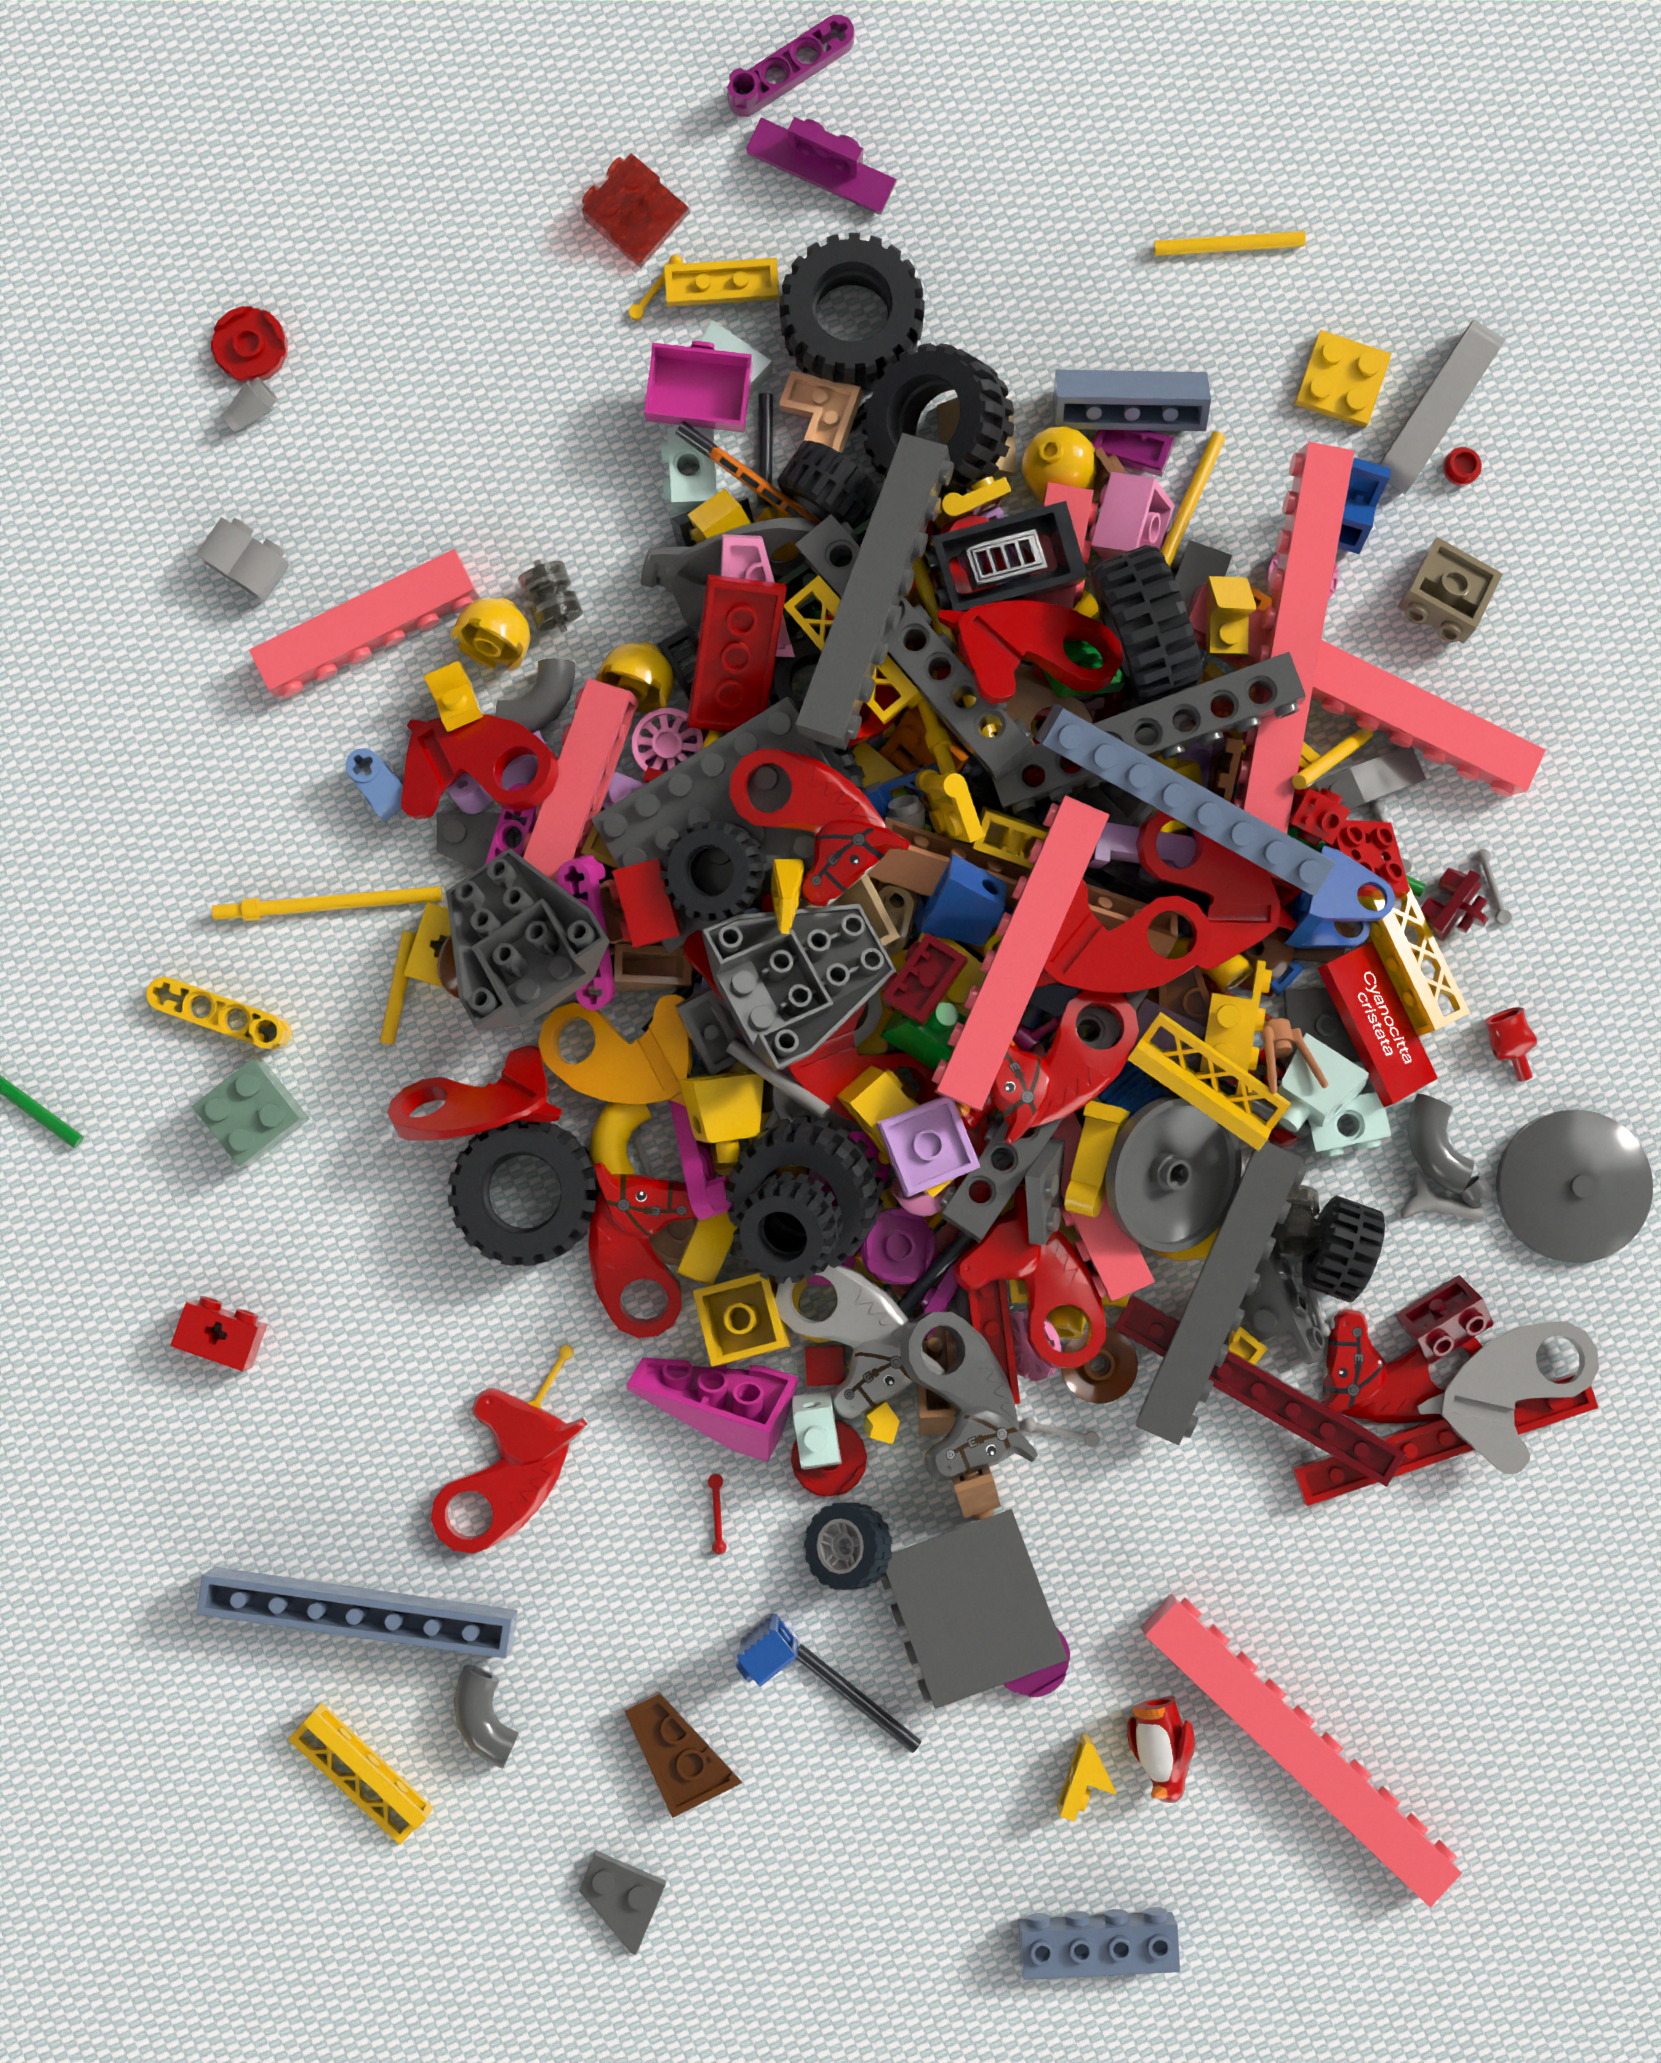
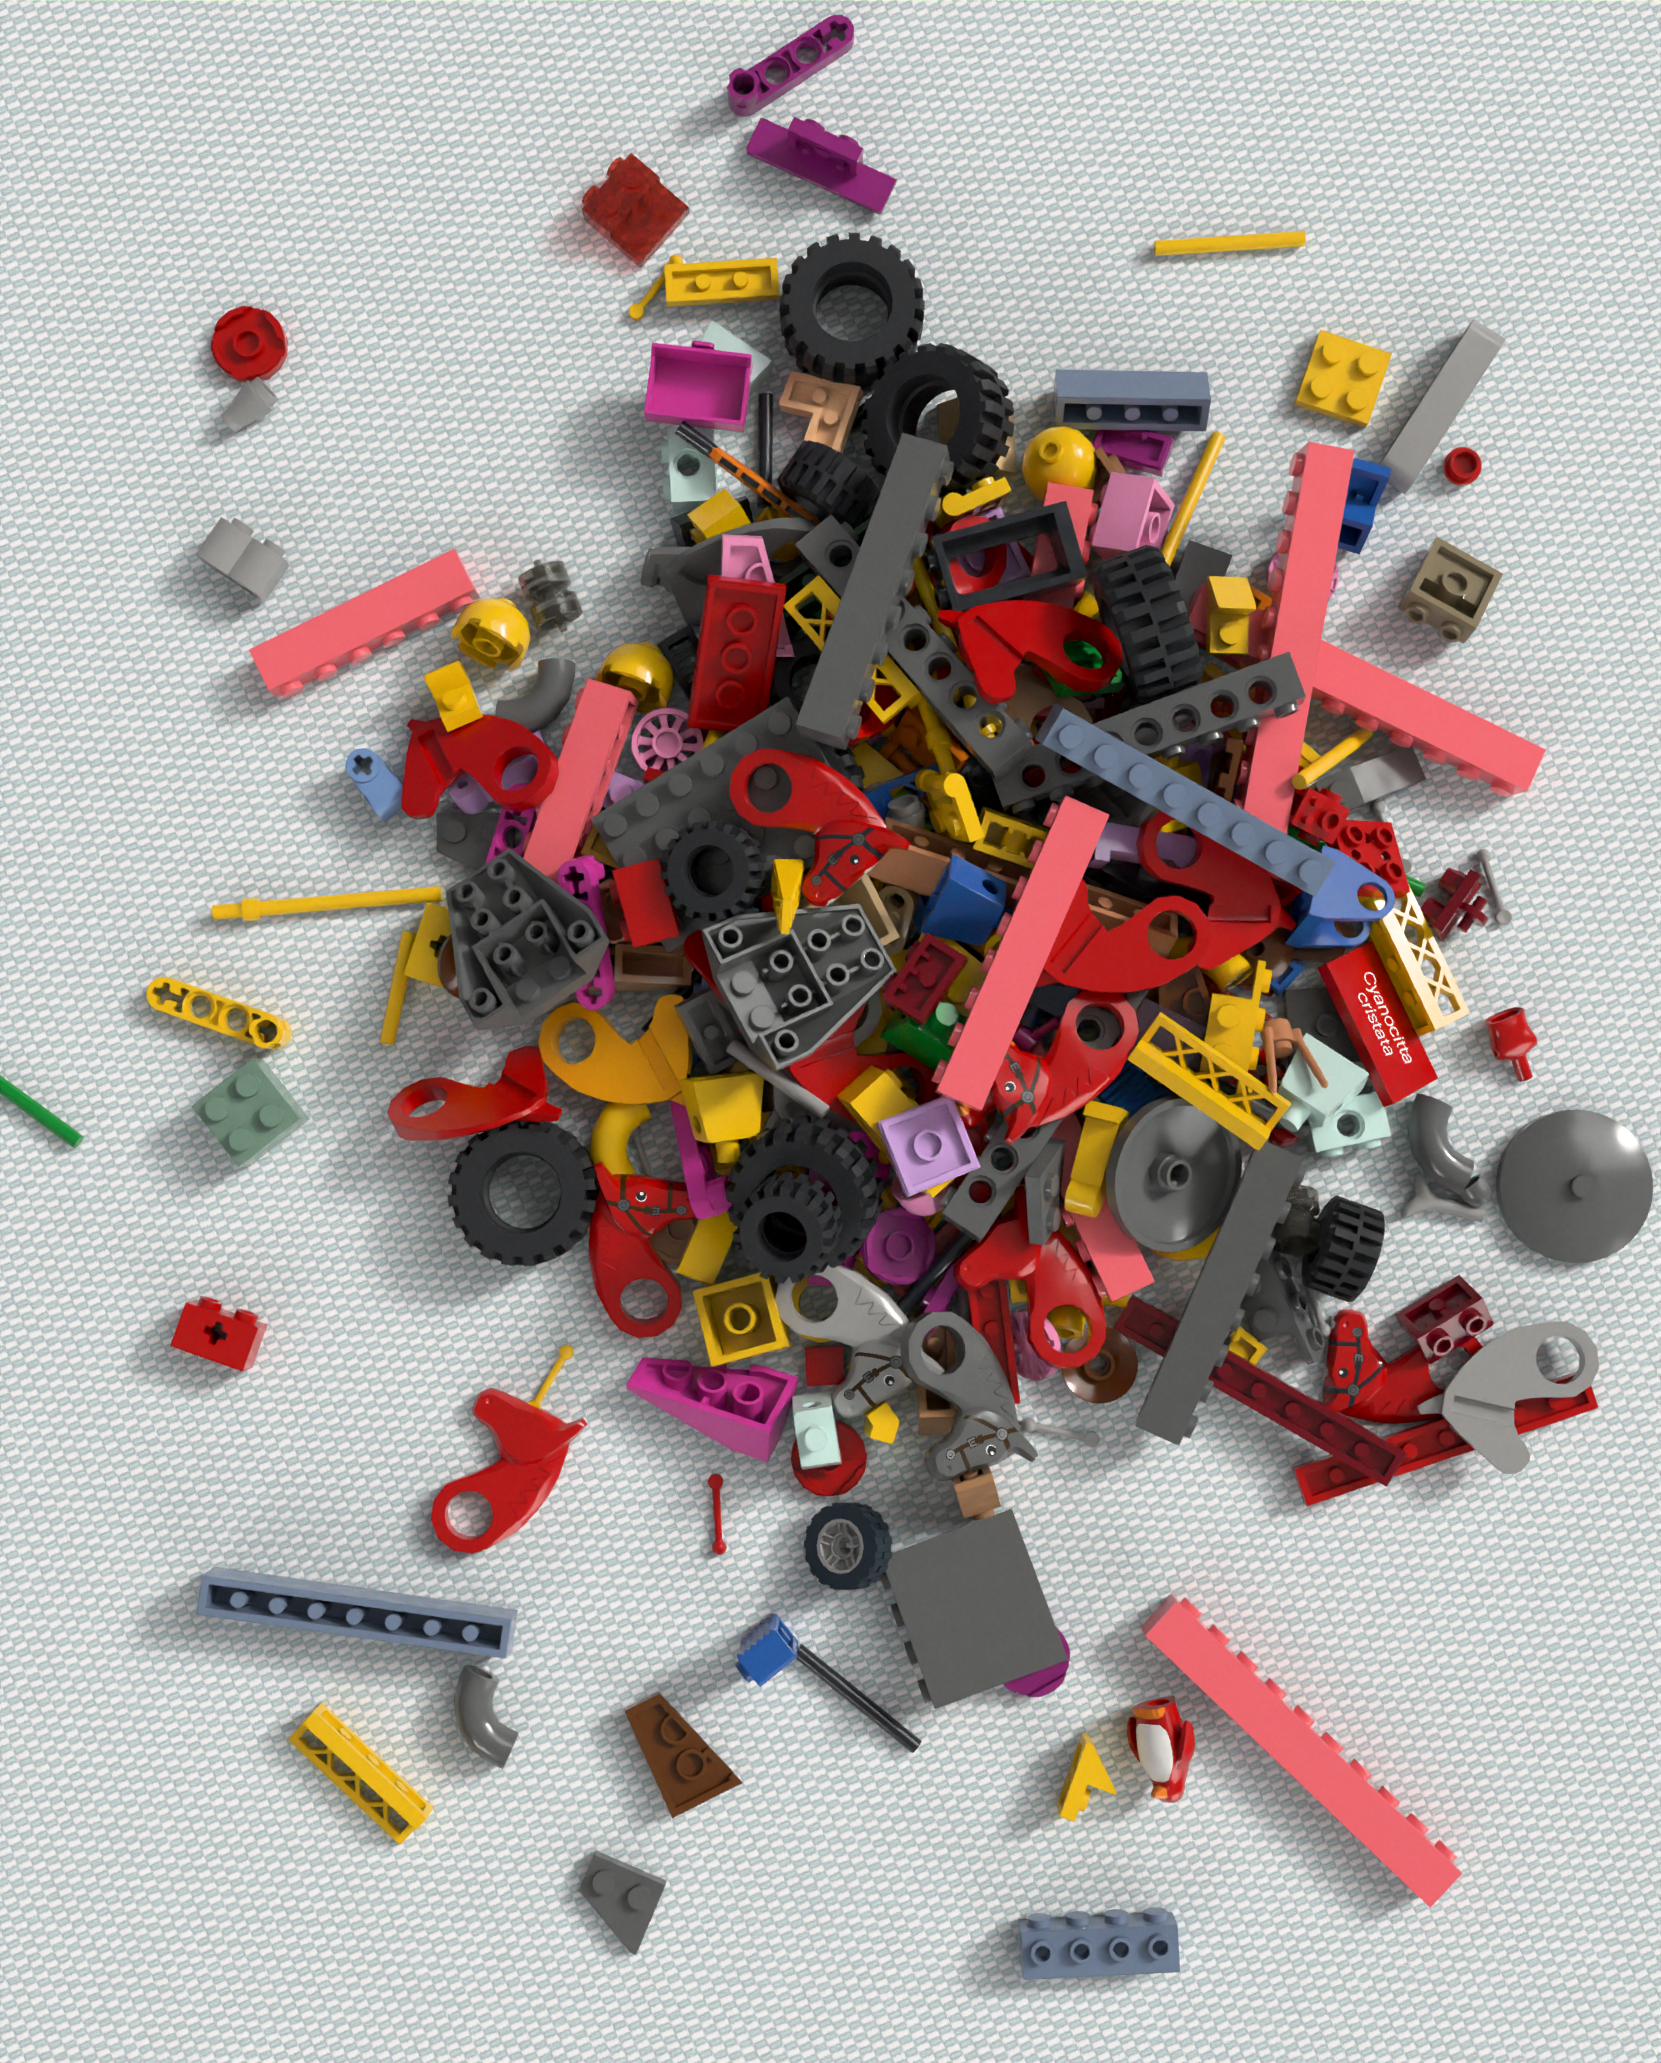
(974, 568): slope -> none

